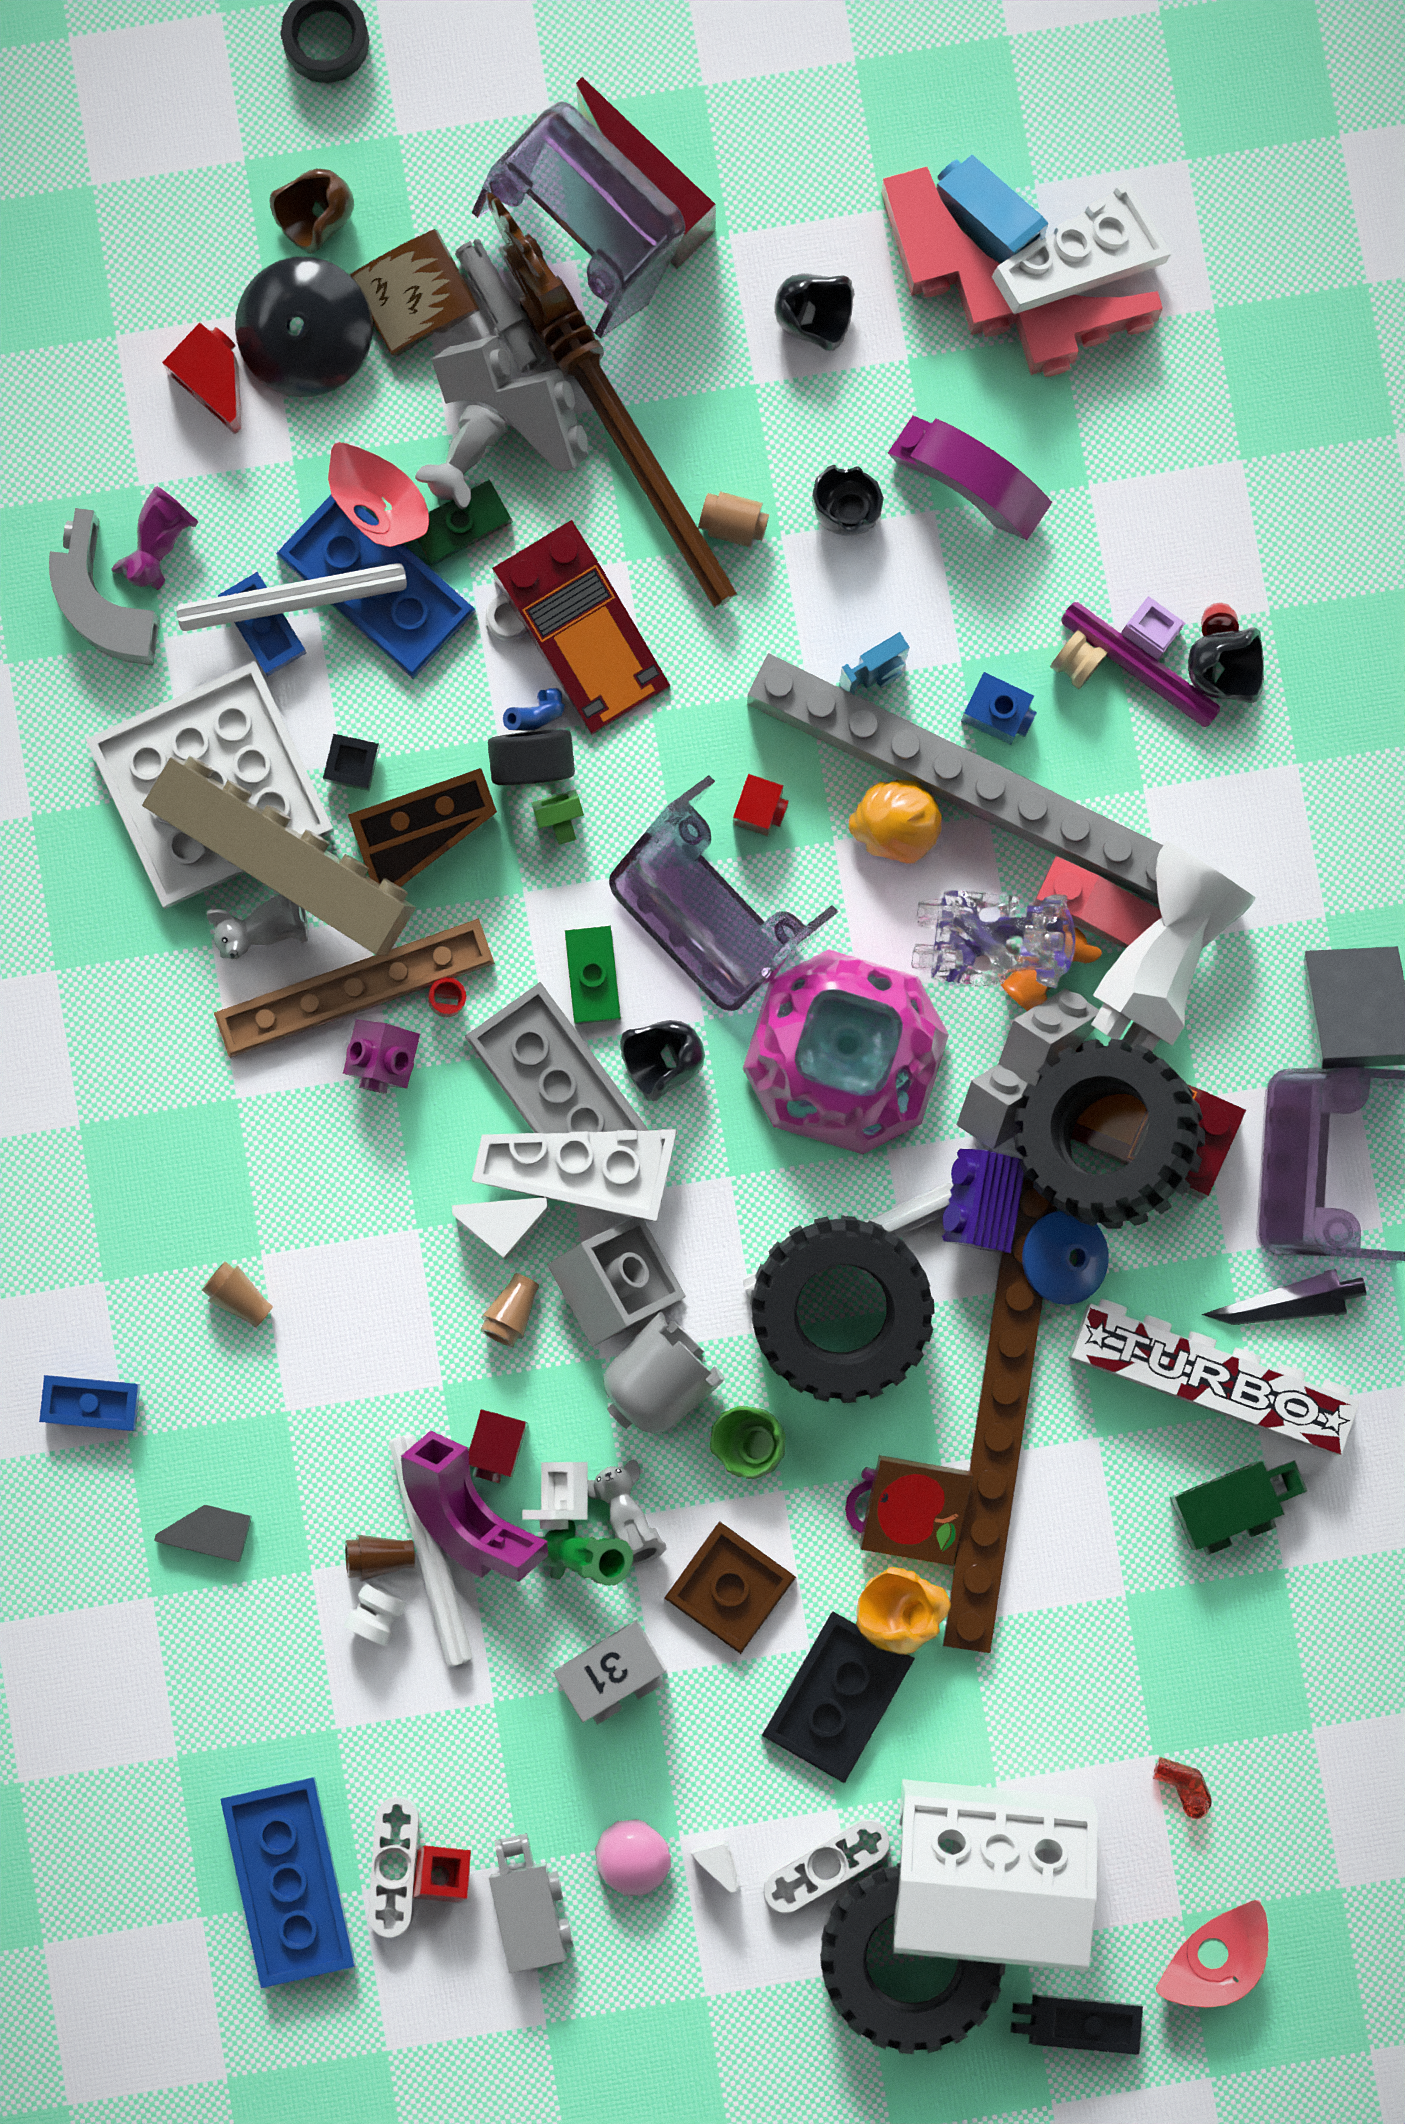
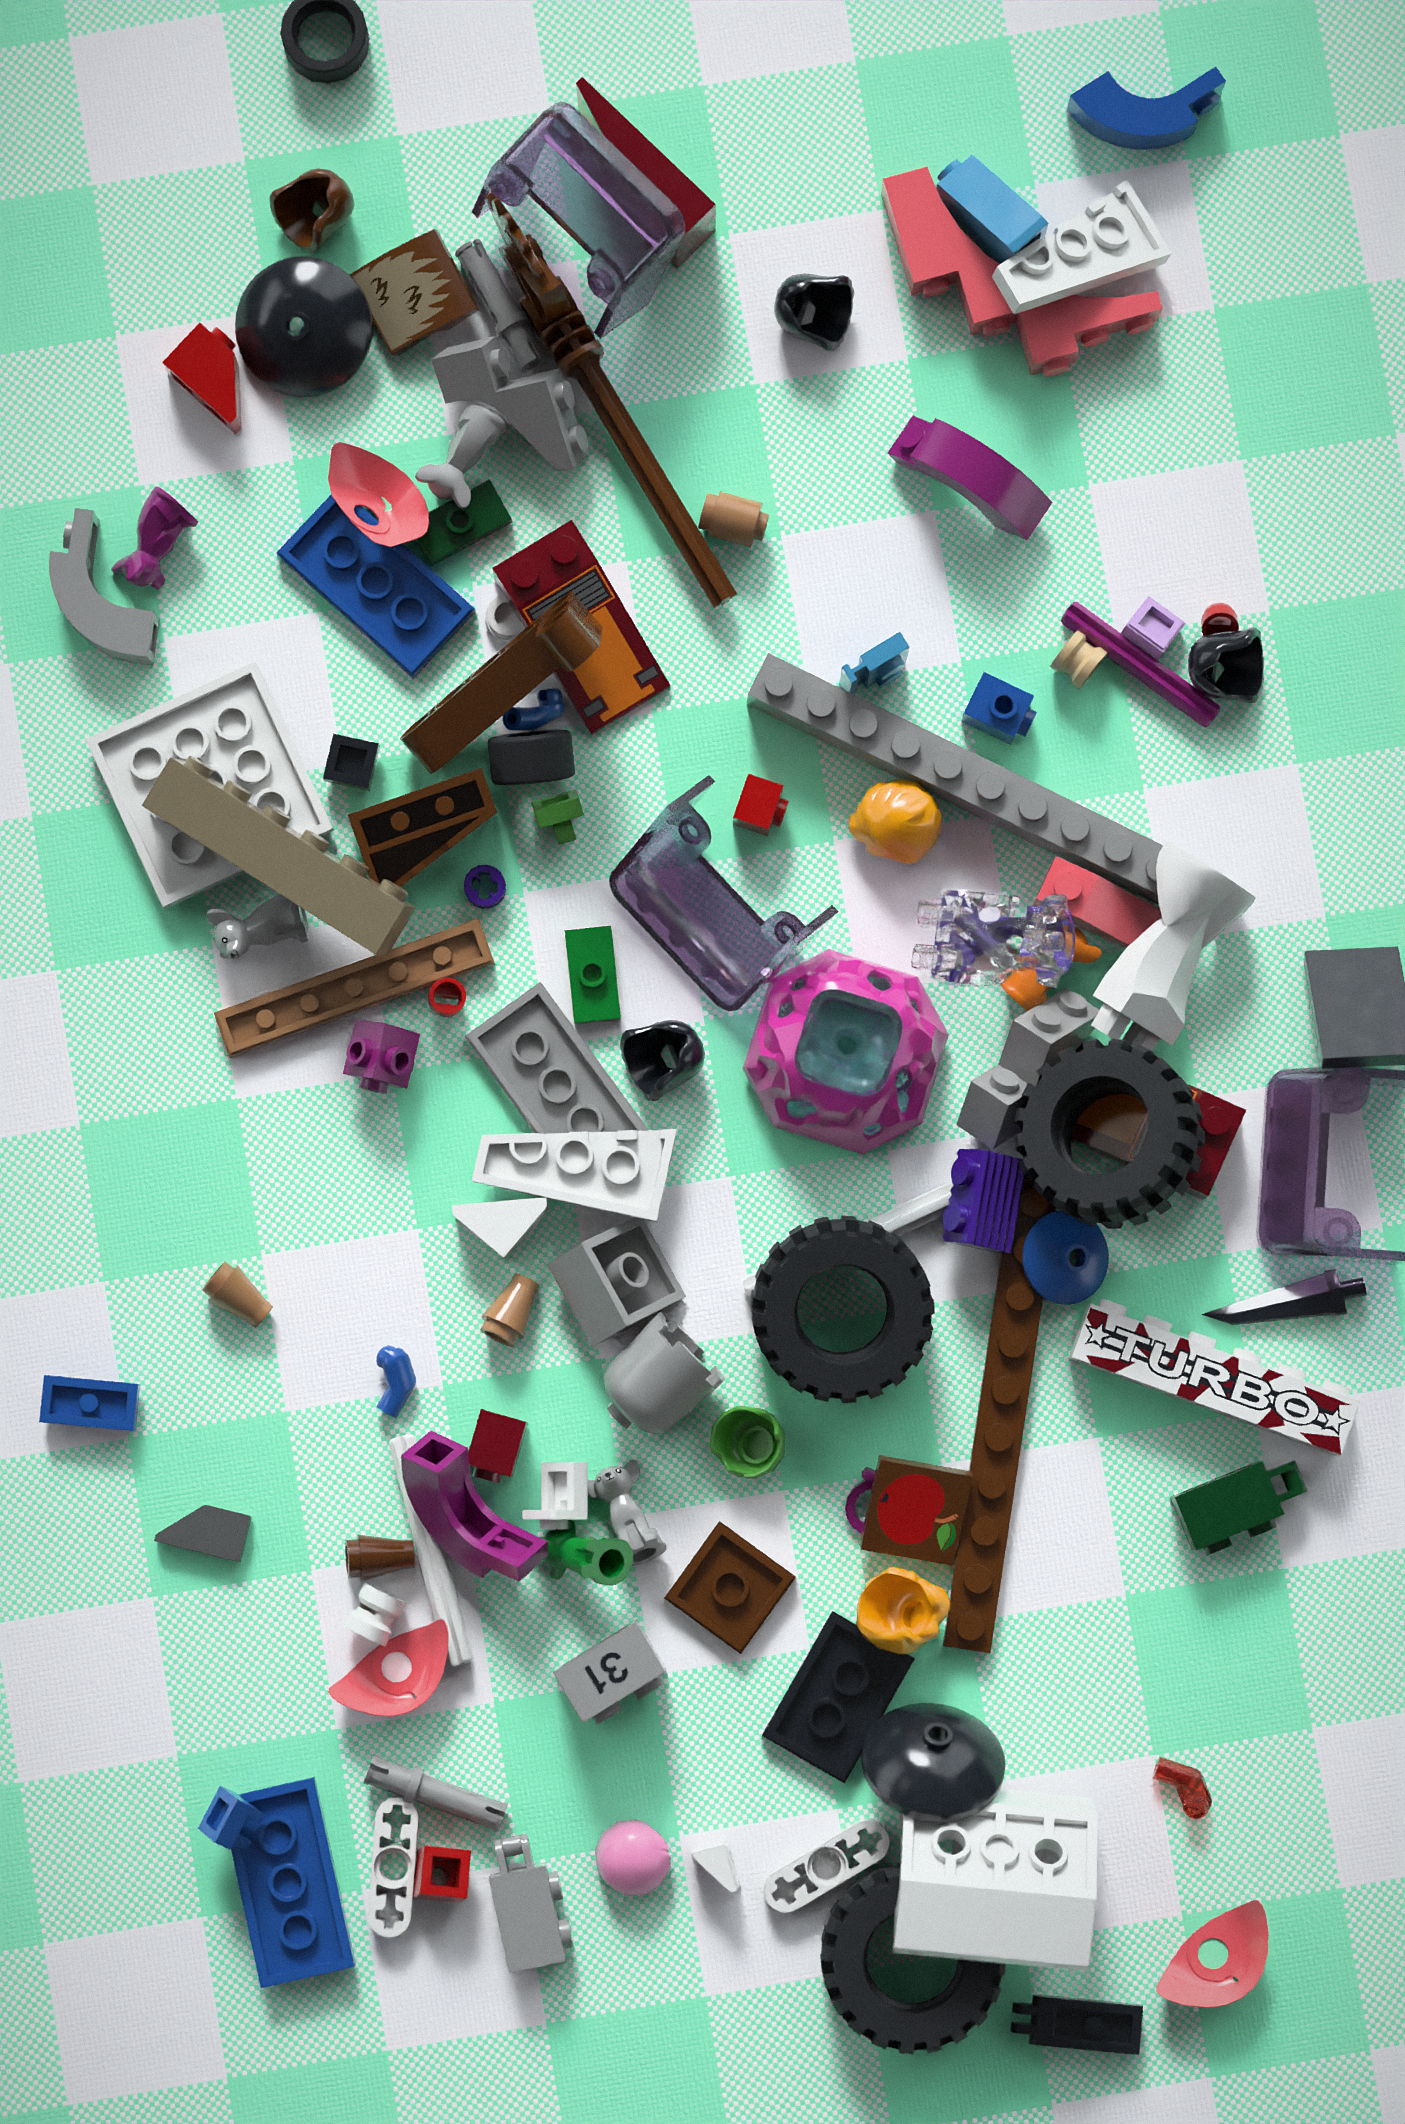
(226, 1818): none -> blue tile
(270, 636): blue plate -> none
(291, 597): white axle -> none
(370, 1691): none -> coral piece
(399, 1376): none -> blue arm
(435, 1793): none -> light grey pin
(496, 879): none -> dark purple bush
(557, 638): none -> reddish brown beam
(847, 500): black hair -> none
(933, 1762): none -> black dish
(1143, 122): none -> blue arch

